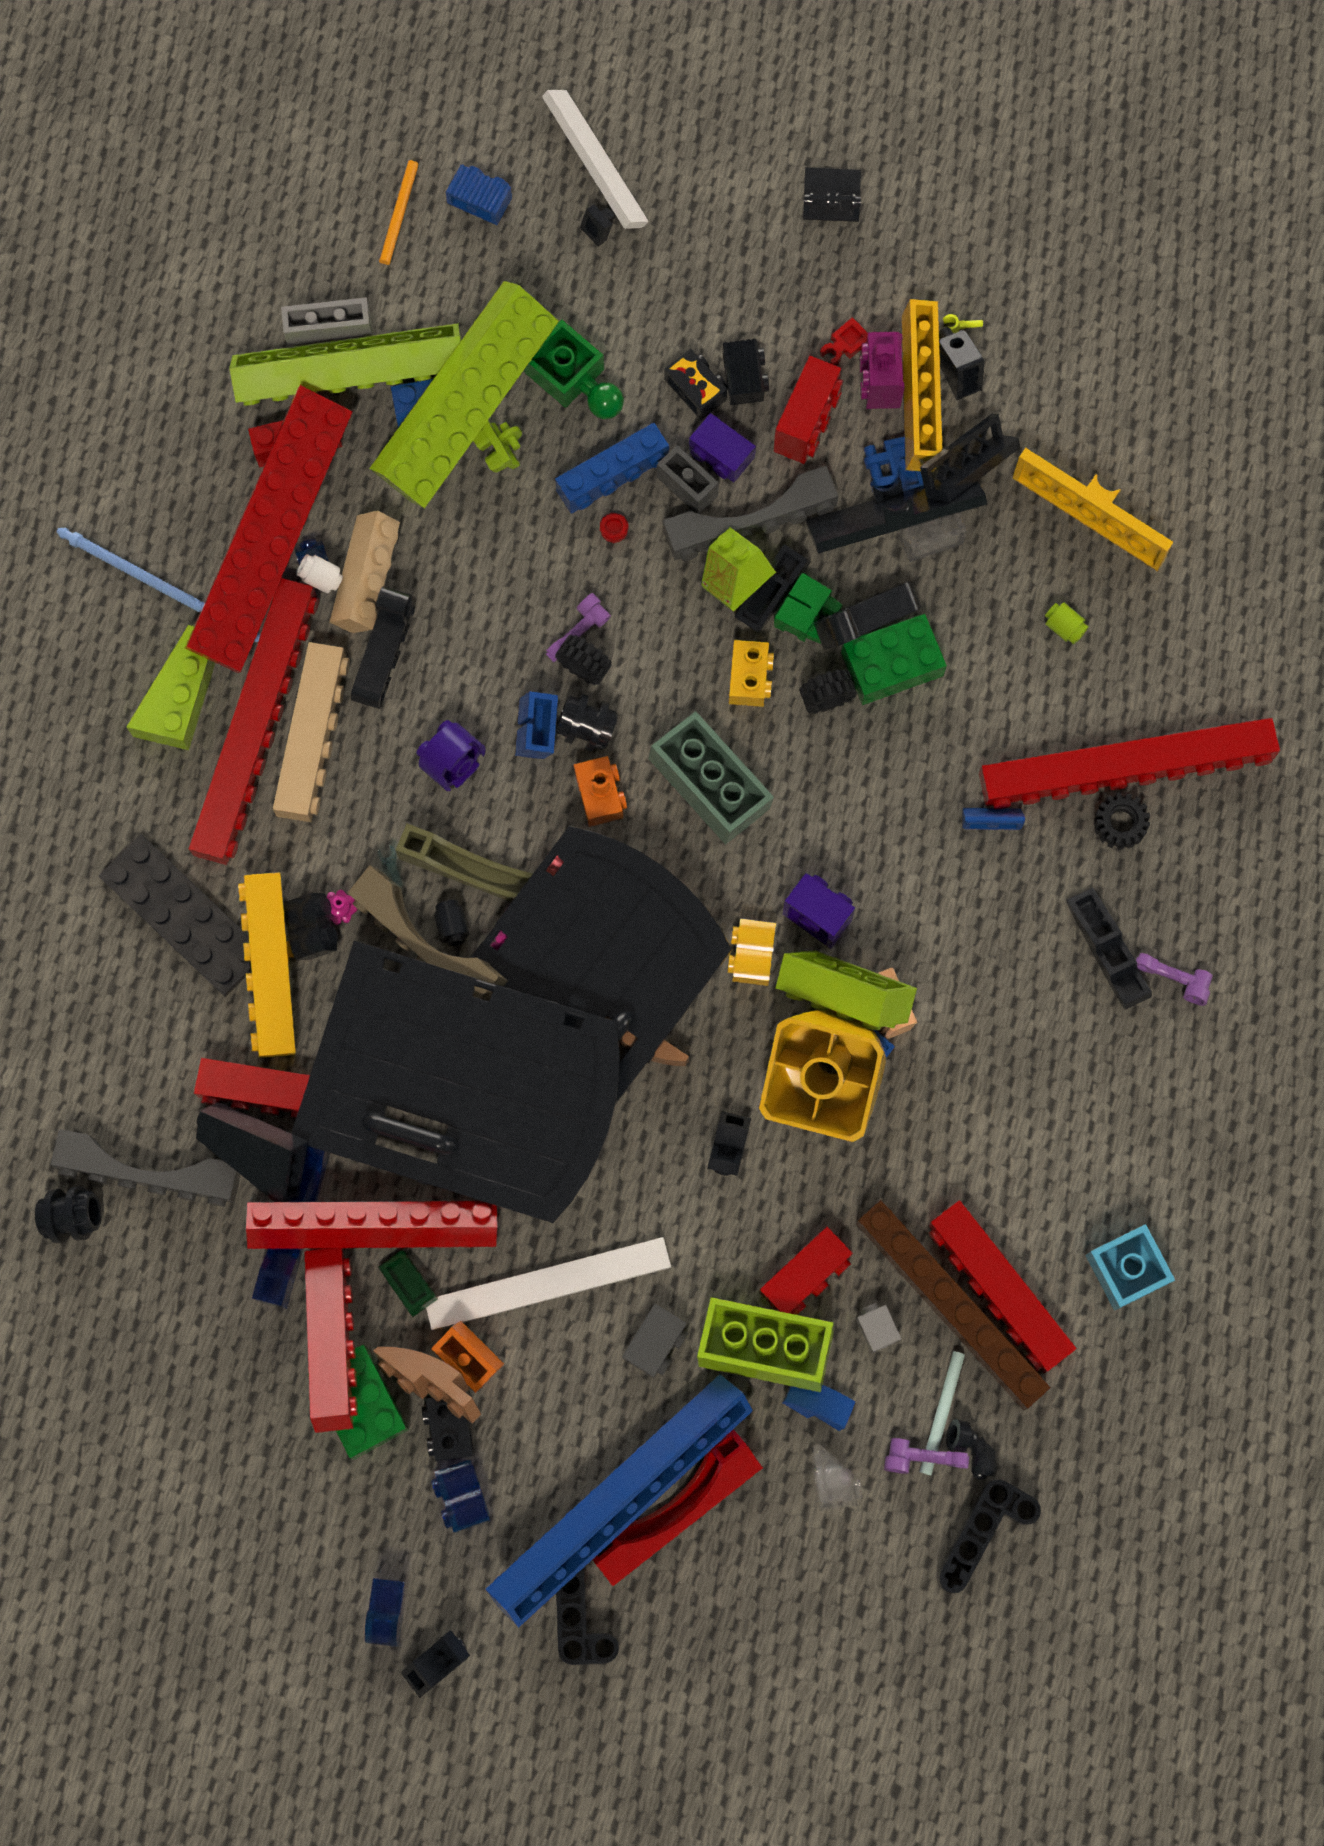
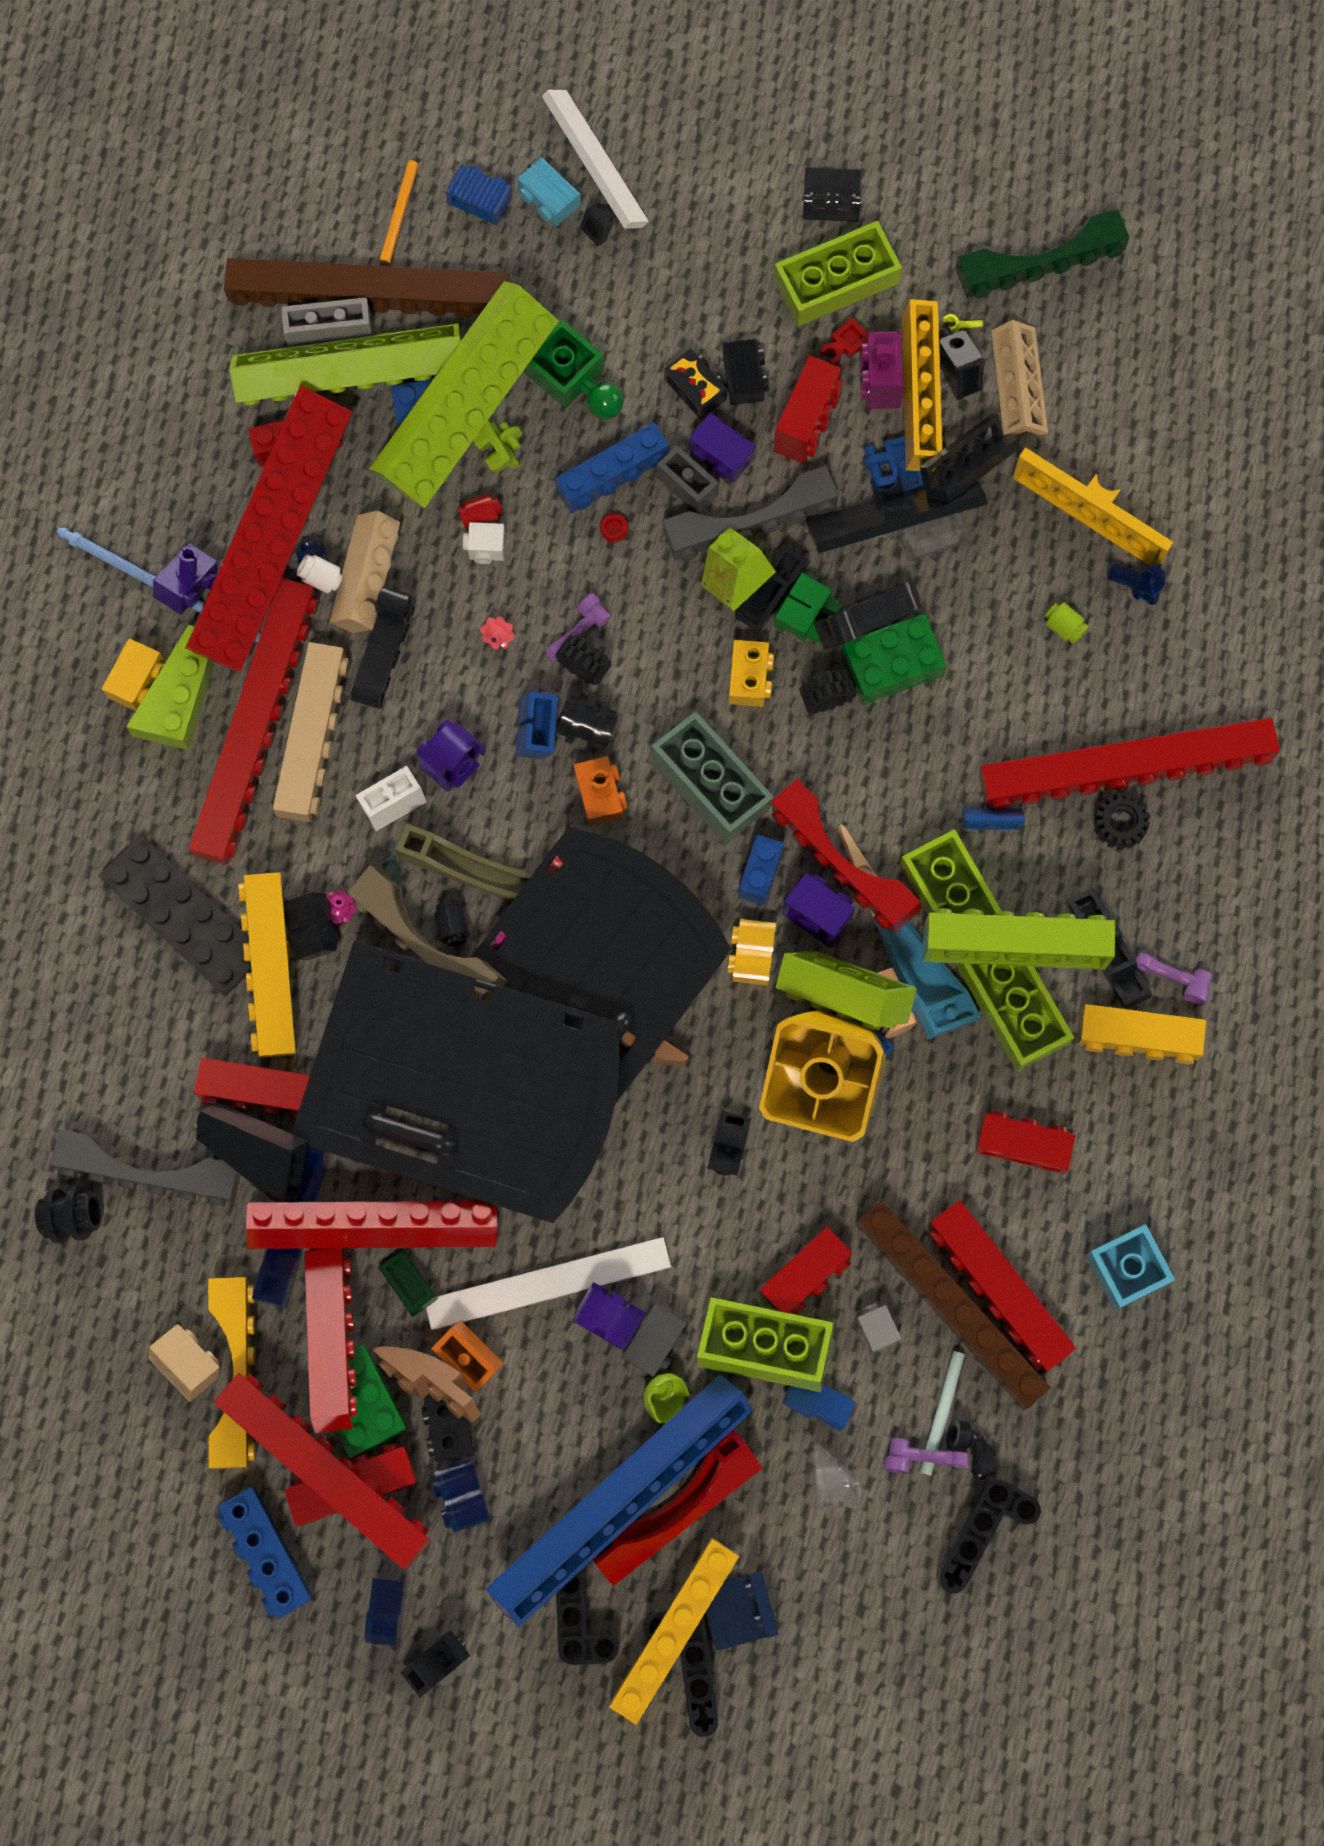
(133, 674): none -> yellow brick
(184, 1362): none -> tan brick
(185, 579): none -> dark purple brick
(230, 1305): none -> yellow arch
(265, 1553): none -> blue brick
(322, 1471): none -> red brick
(384, 286): none -> reddish brown brick
(390, 1470): none -> red brick
(391, 798): none -> white hinge
(480, 510): none -> red brick
(485, 542): none -> white brick
(497, 632): none -> coral plant
(548, 192): none -> medium azure brick
(608, 1316): none -> dark purple brick
(665, 1397): none -> lime hair
(673, 1631): none -> yellow arch
(693, 1672): none -> black beam
(741, 1612): none -> dark blue bracket
(761, 870): none -> blue brick
(837, 273): none -> lime brick
(886, 898): none -> red arch
(940, 997): none -> dark azure plate
(988, 270): none -> dark green arch
(1009, 996): none -> lime brick
(1015, 378): none -> tan fence
(1018, 939): none -> lime brick
(1025, 1142): none -> red brick
(1141, 1033): none -> yellow brick
(1145, 584): none -> clear blue axle

